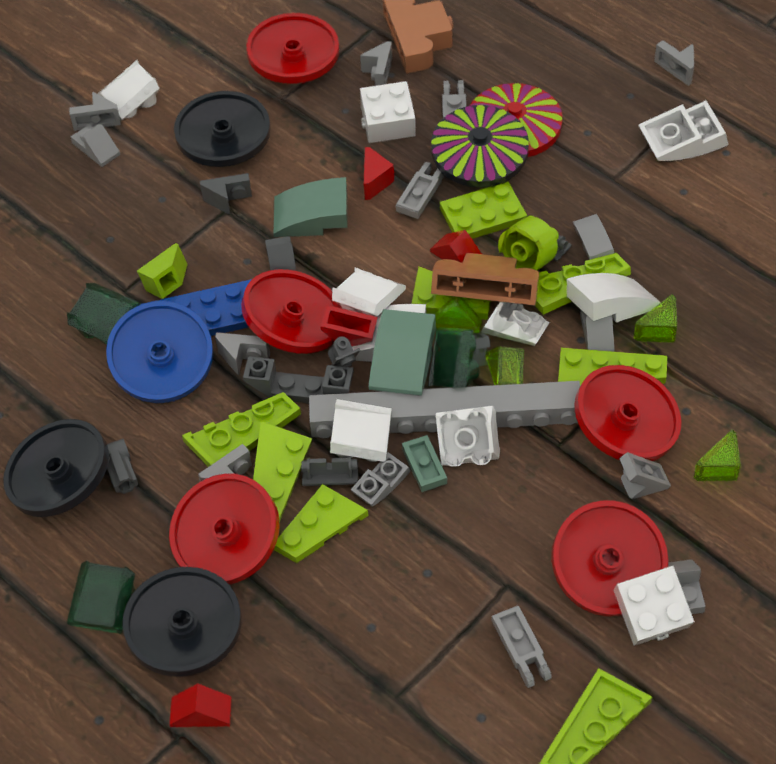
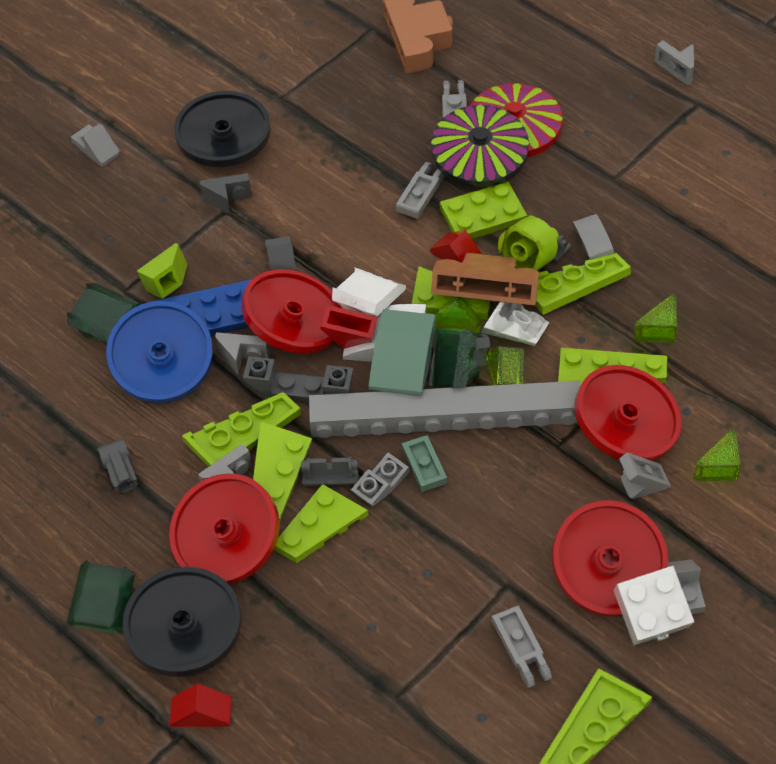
(56, 468): black dish -> none
(101, 112): light grey slope -> none
(131, 91): white slope -> none
(292, 48): red dish -> none
(311, 208): sand green slope -> none
(342, 353): dark grey hinge -> none
(360, 431): white slope -> none
(377, 173): red slope -> none
(378, 62): light grey slope -> none
(387, 112): white brick -> none
(468, 436): white slope -> none
(598, 333): light grey slope -> none
(608, 295): white slope -> none
(684, 133): white slope -> none

